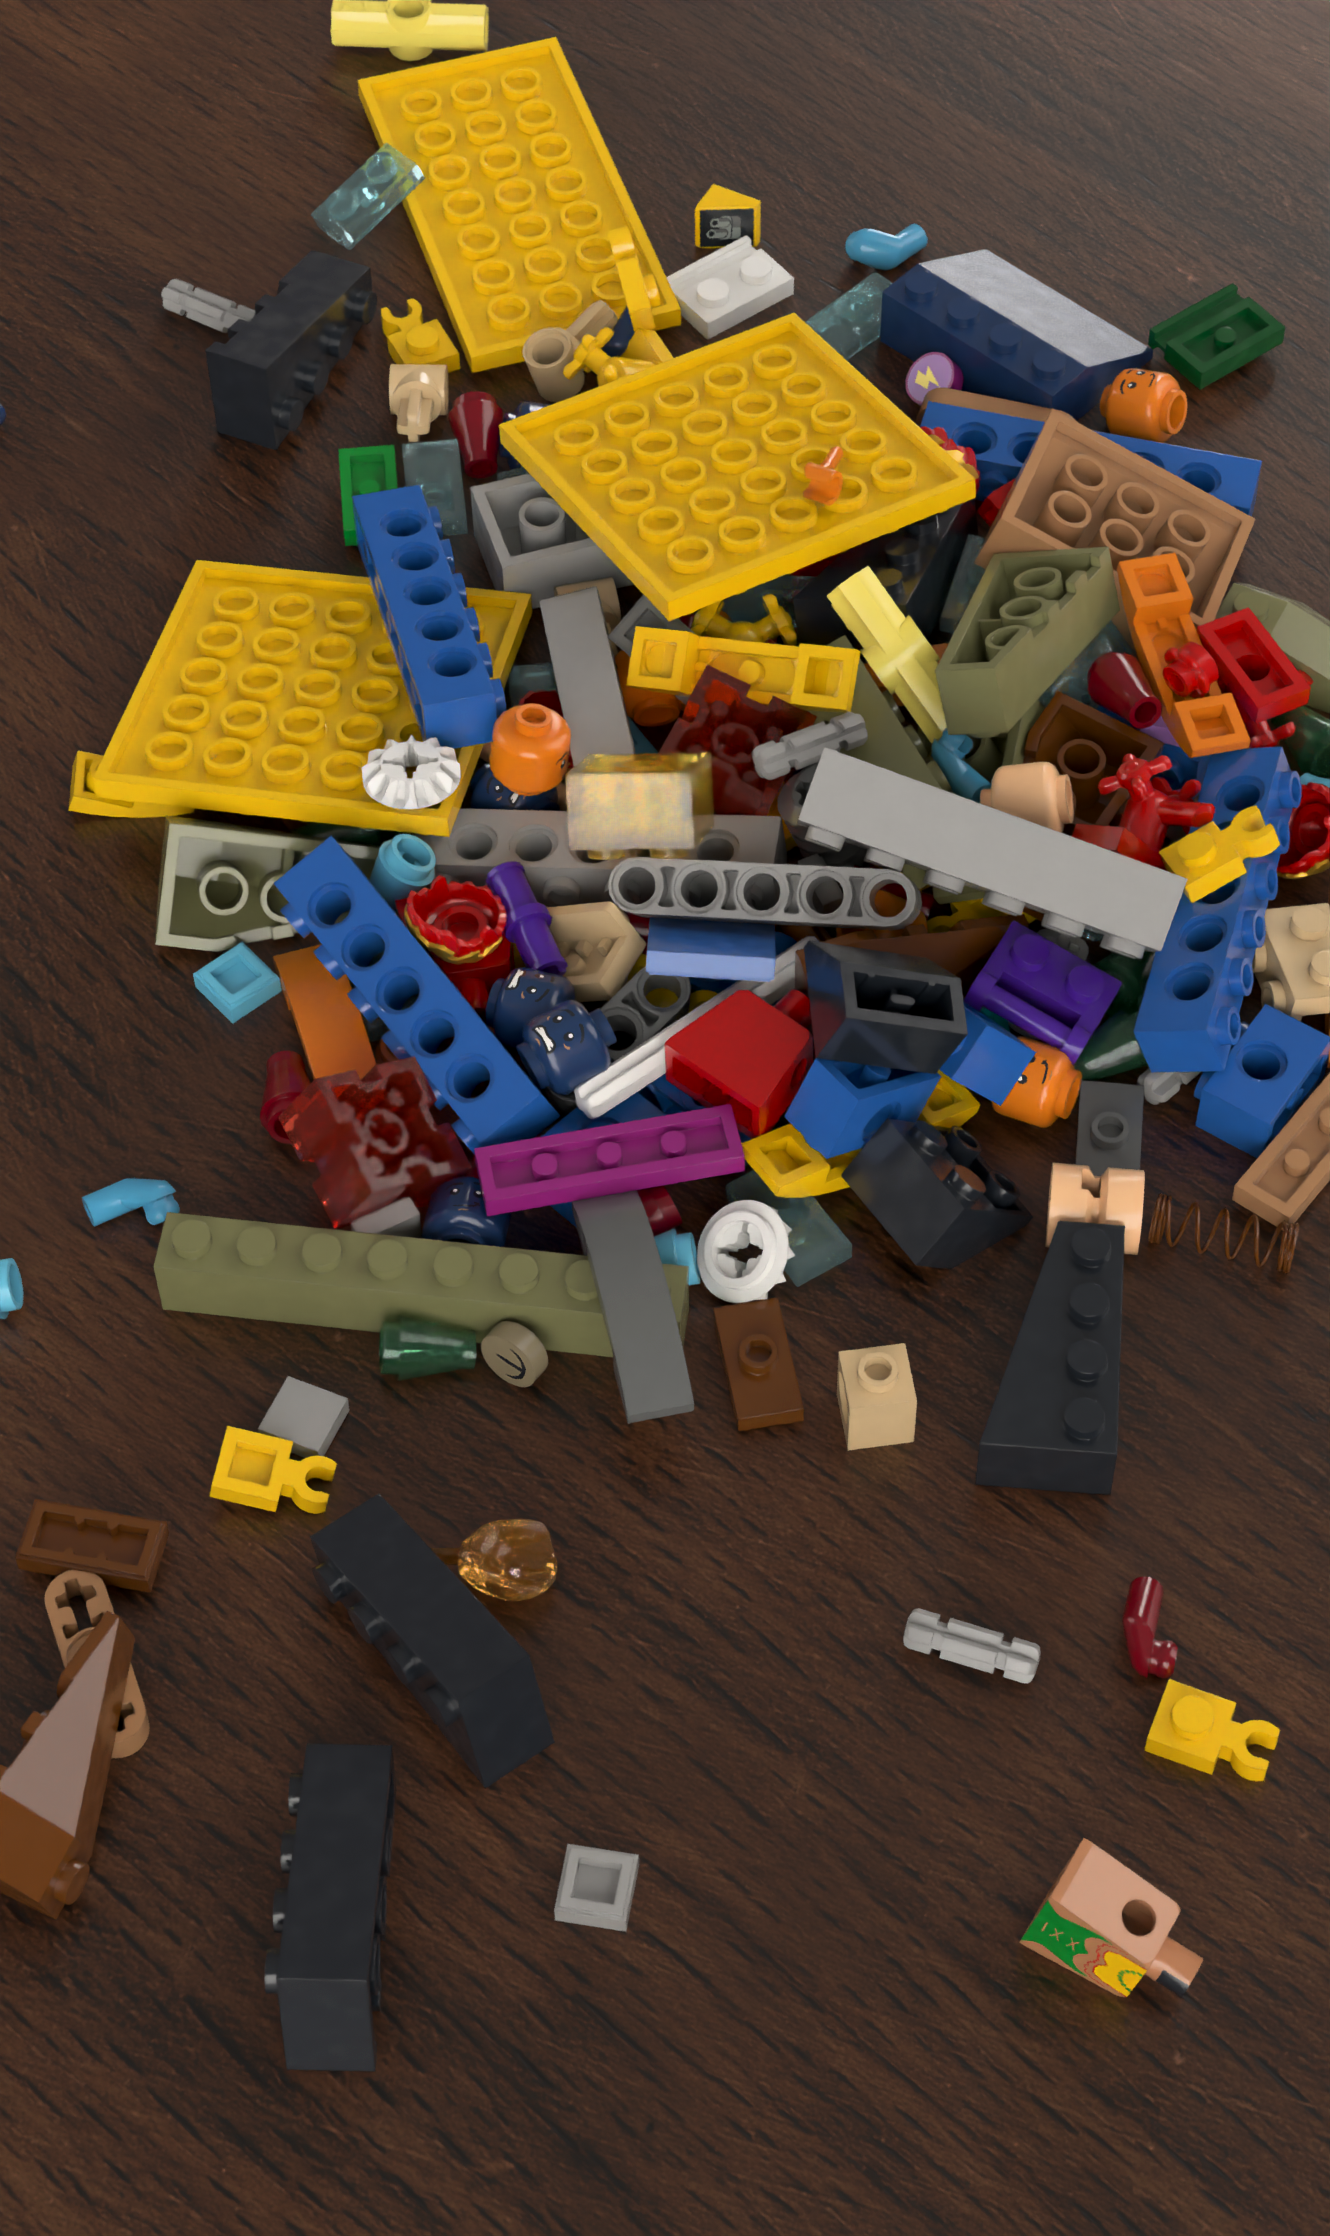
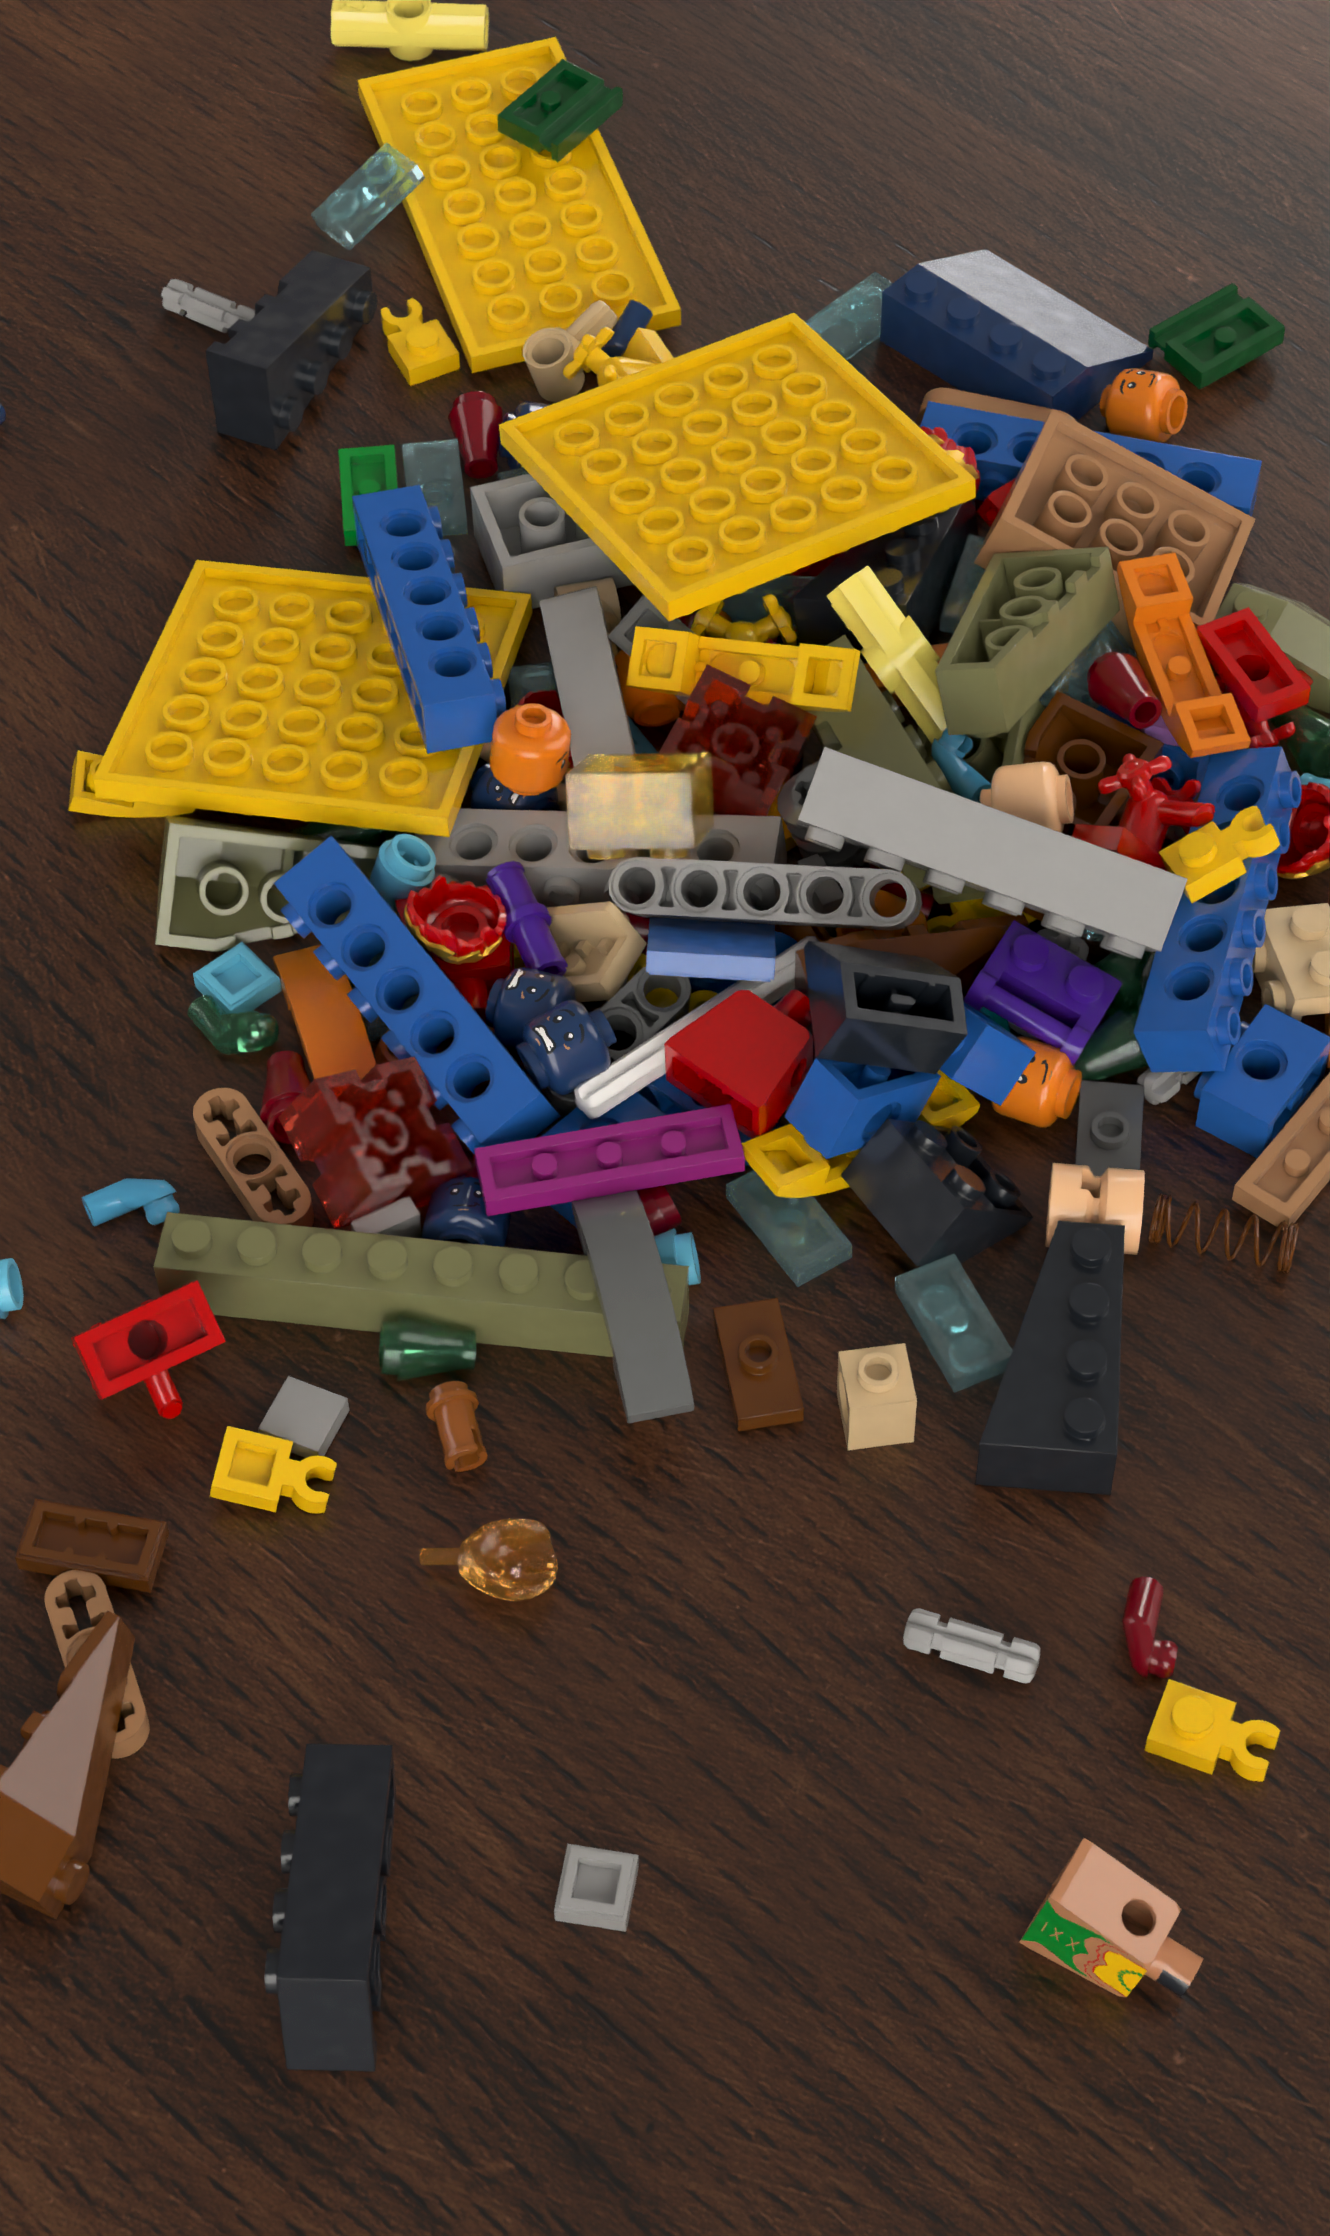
(148, 1343): none -> red piece
(233, 1031): none -> clear green arm
(251, 1138): none -> medium nougat beam
(417, 397): tan axle -> none
(433, 781): white gear -> none
(435, 1638): black wedge -> none
(453, 1411): none -> dark orange pin
(514, 1353): dark tan tile -> none
(560, 110): none -> dark green plate
(639, 290): yellow plate -> none
(726, 217): slope -> none
(729, 287): white plate -> none
(733, 1230): white gear -> none
(806, 745): light grey axle -> none
(825, 480): orange hand -> none
(883, 249): dark azure arm -> none
(932, 372): tile -> none
(953, 1322): none -> clear light blue plate
(1189, 670): red plate -> none

